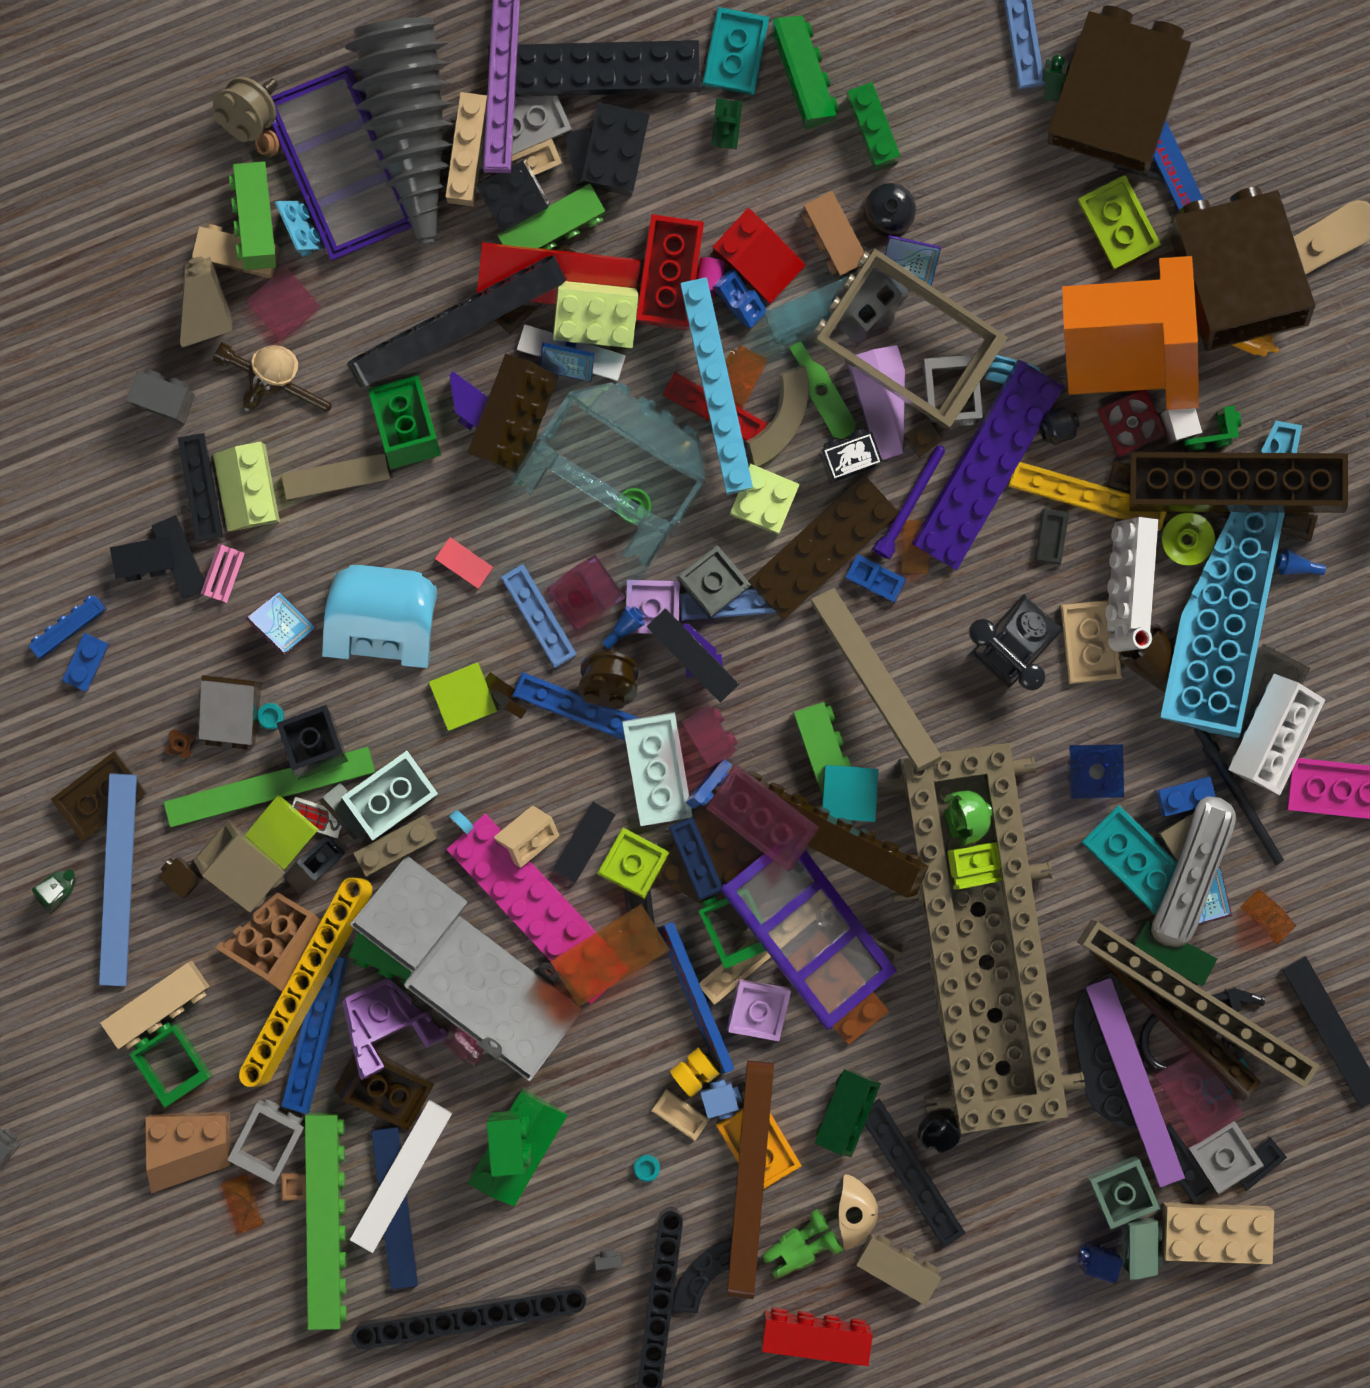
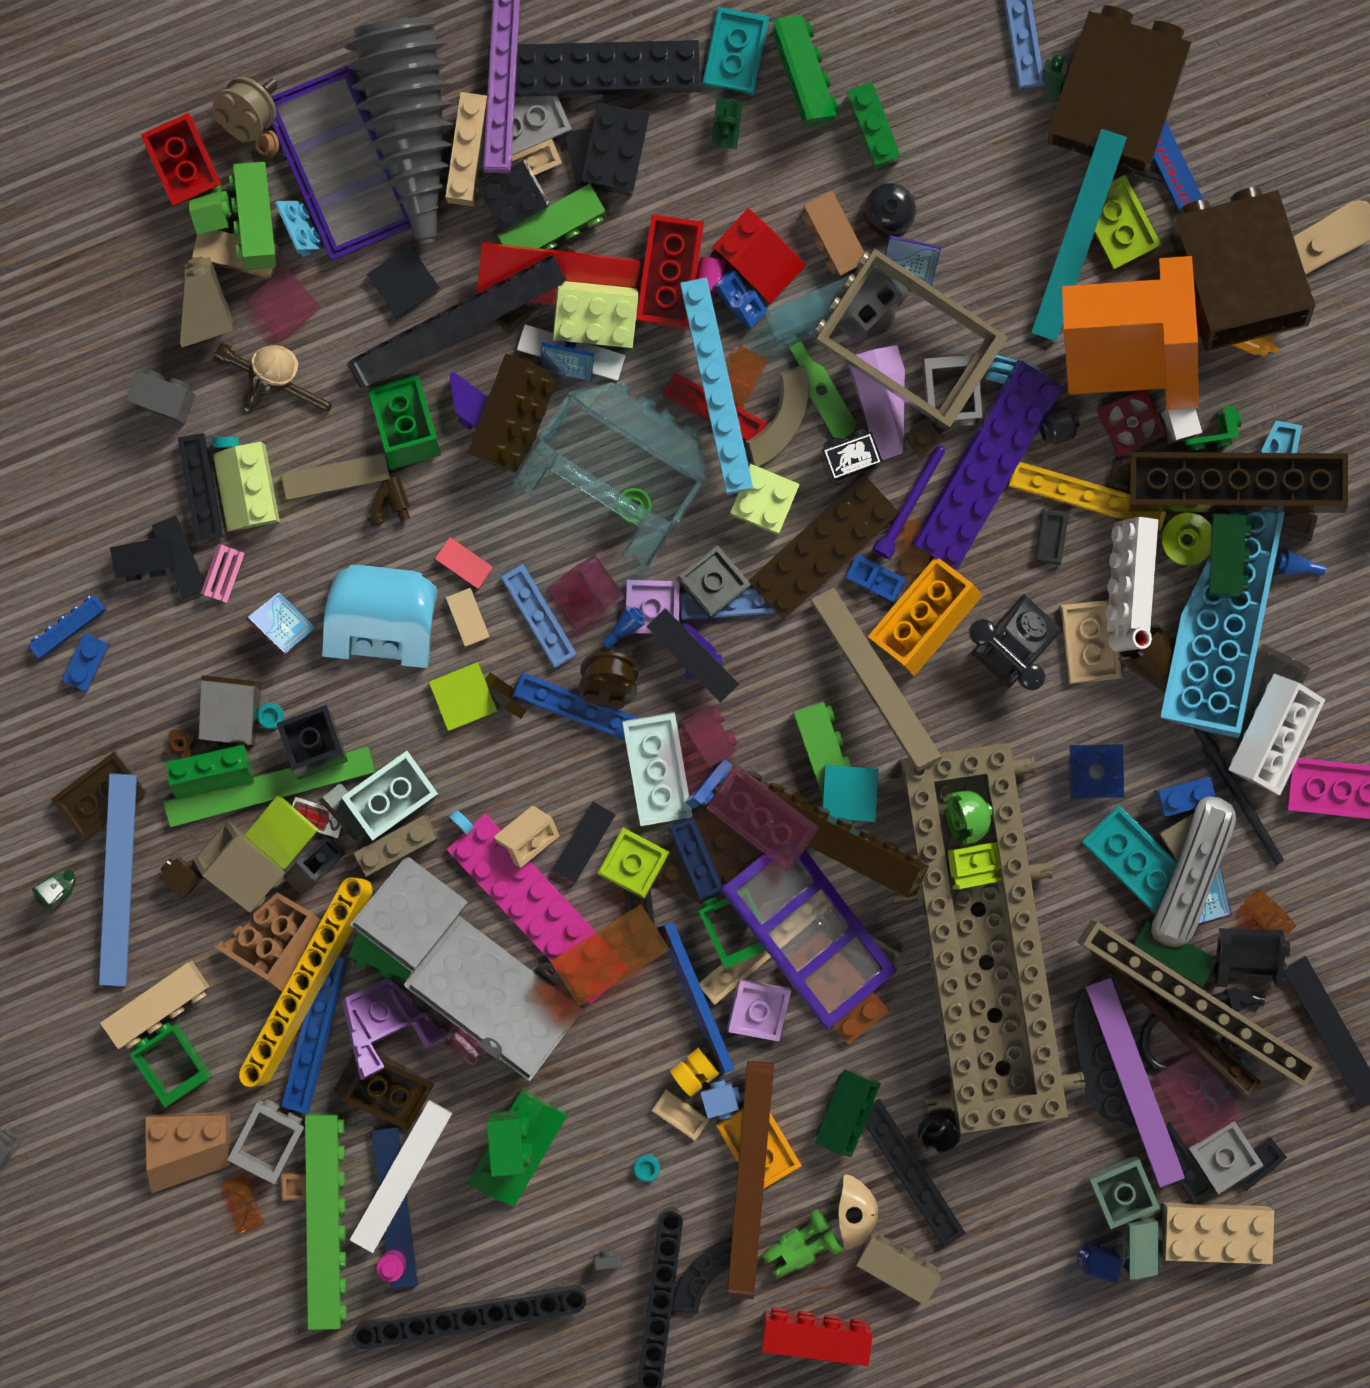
(181, 159): none -> red slope
(210, 210): none -> bright green brick
(210, 772): none -> green brick
(225, 442): none -> teal tile
(391, 1266): none -> dark pink brick
(397, 498): none -> dark brown plant
(403, 281): none -> black tile
(467, 617): none -> tan tile
(925, 616): none -> light orange slope
(1079, 231): none -> teal tile
(1228, 556): none -> dark green brick
(1251, 955): none -> black panel

